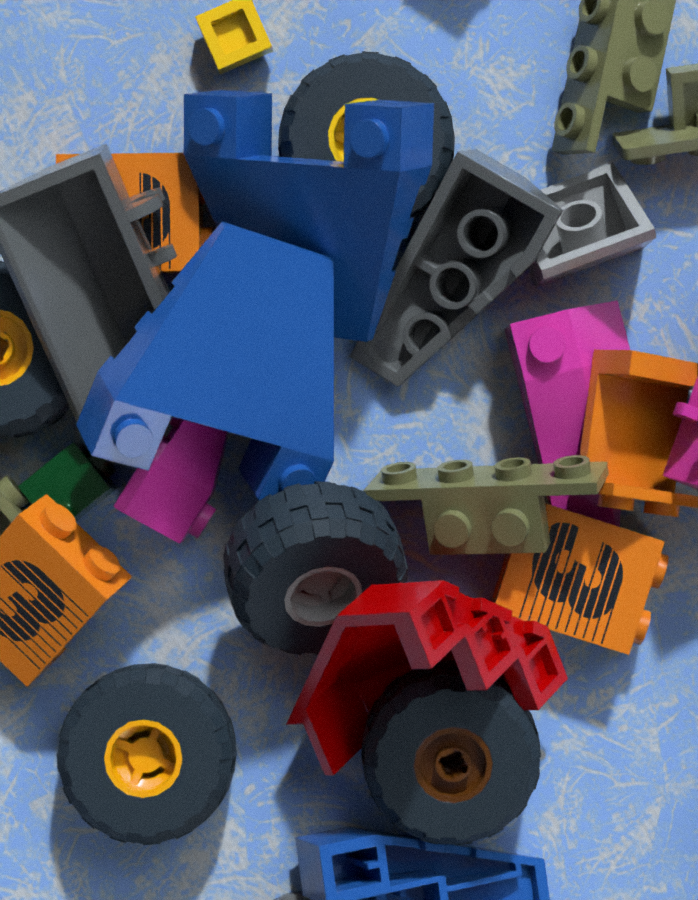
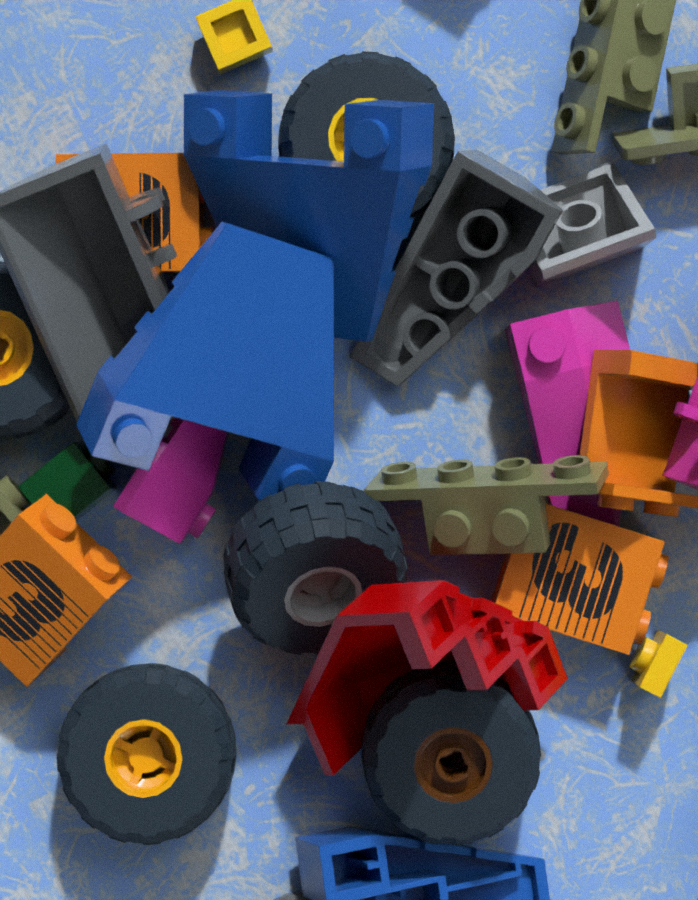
(656, 662): none -> yellow plate

